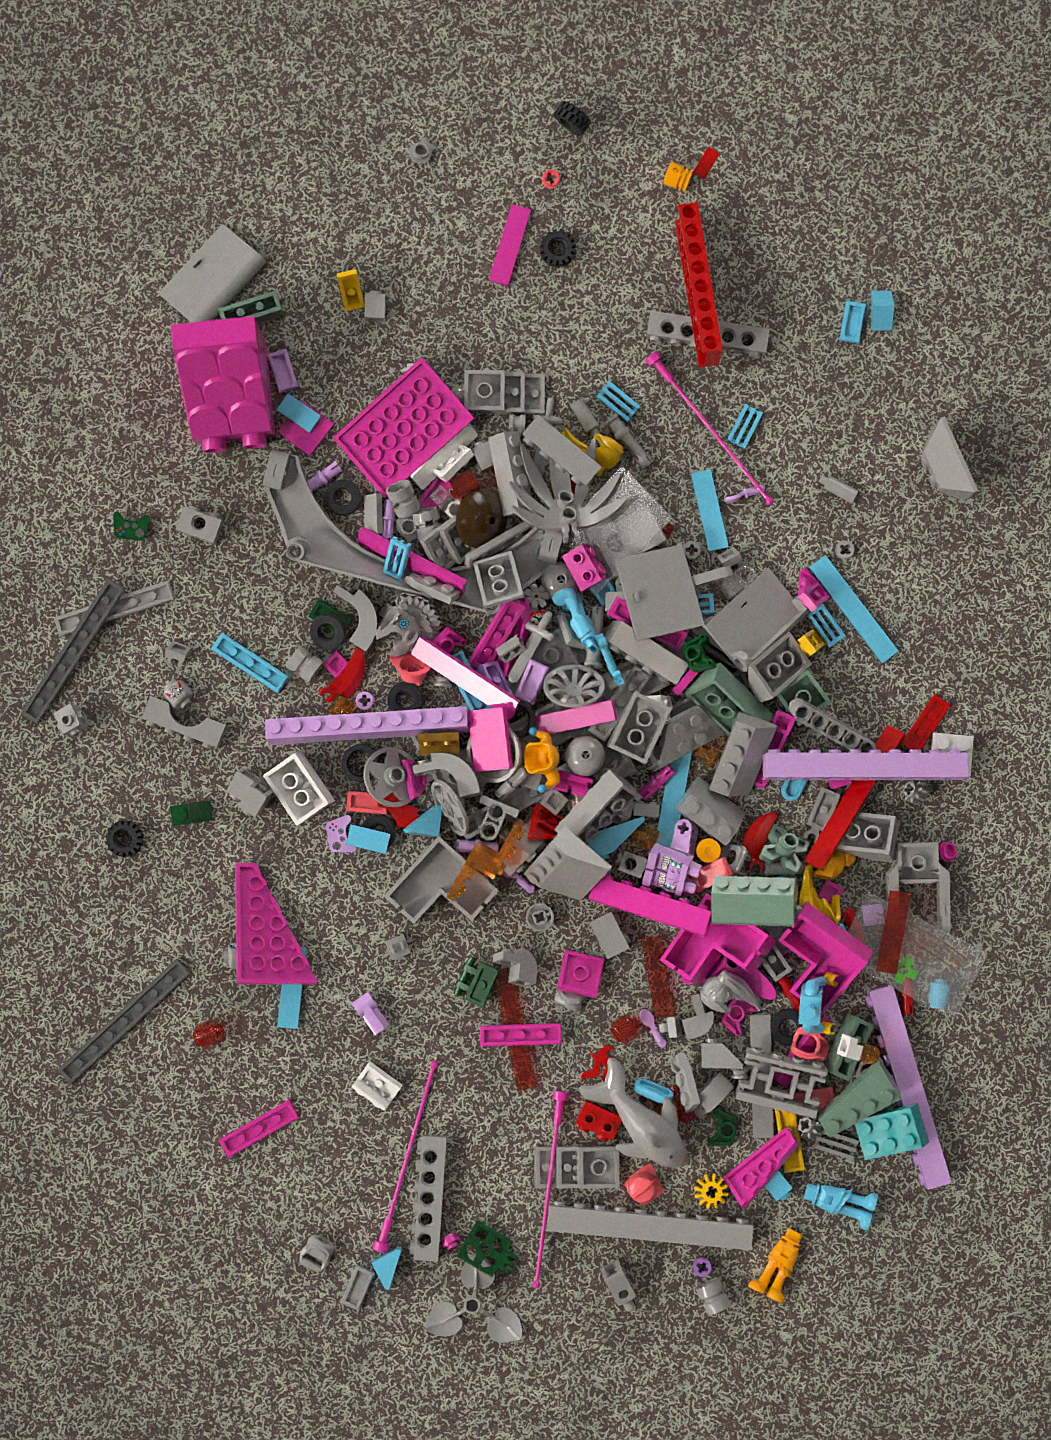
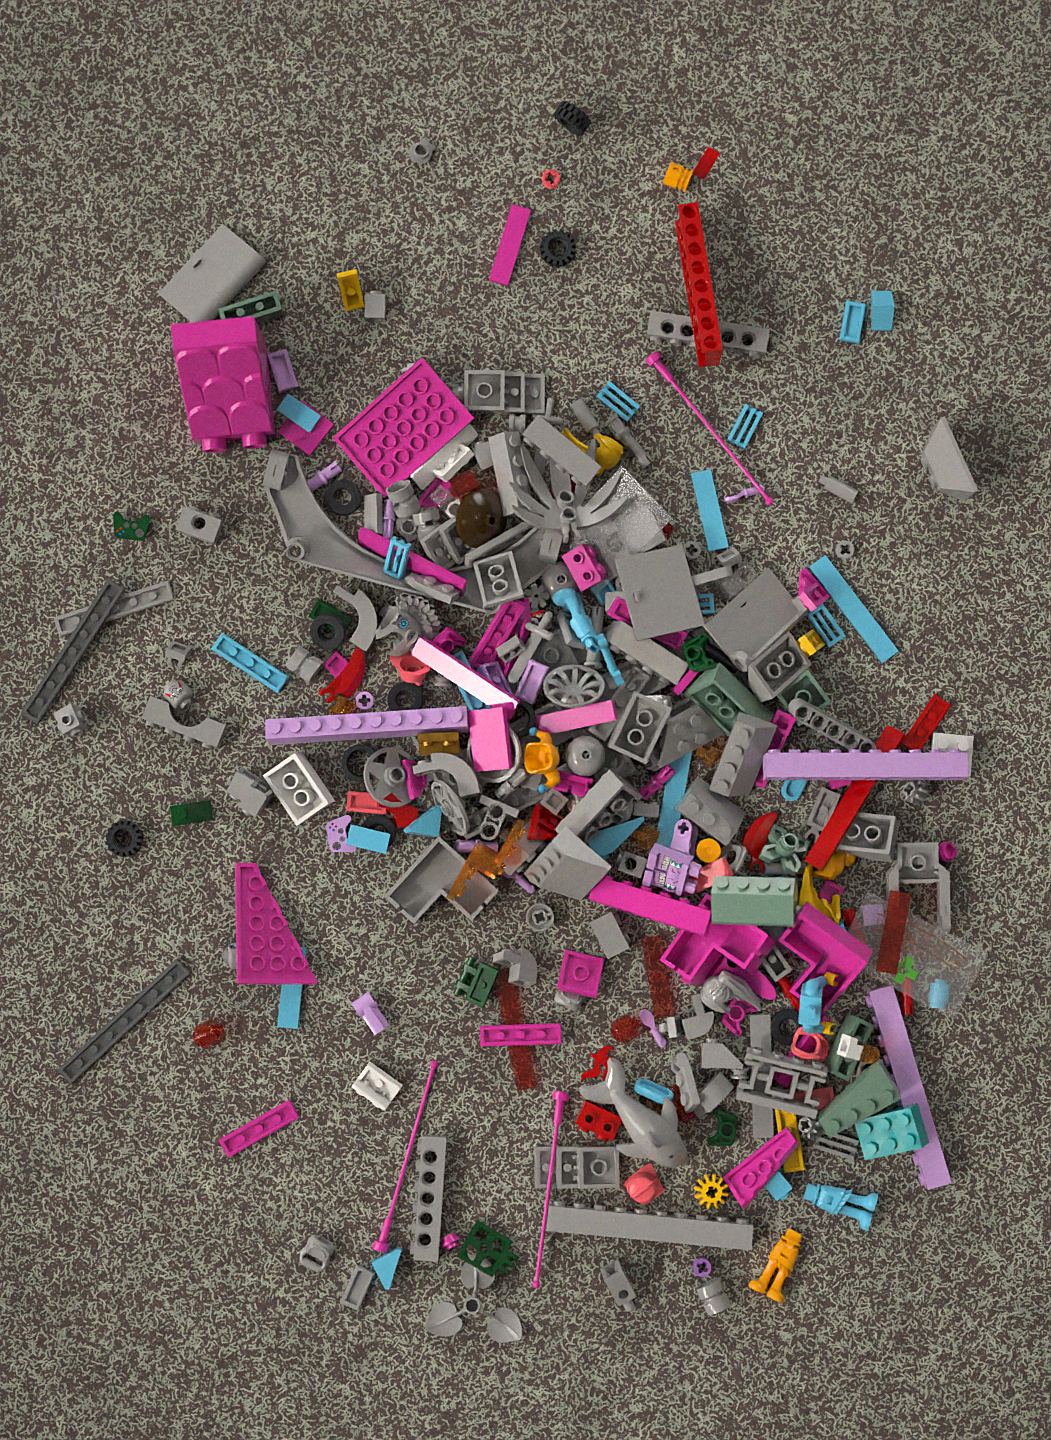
(397, 947): light grey tile -> none

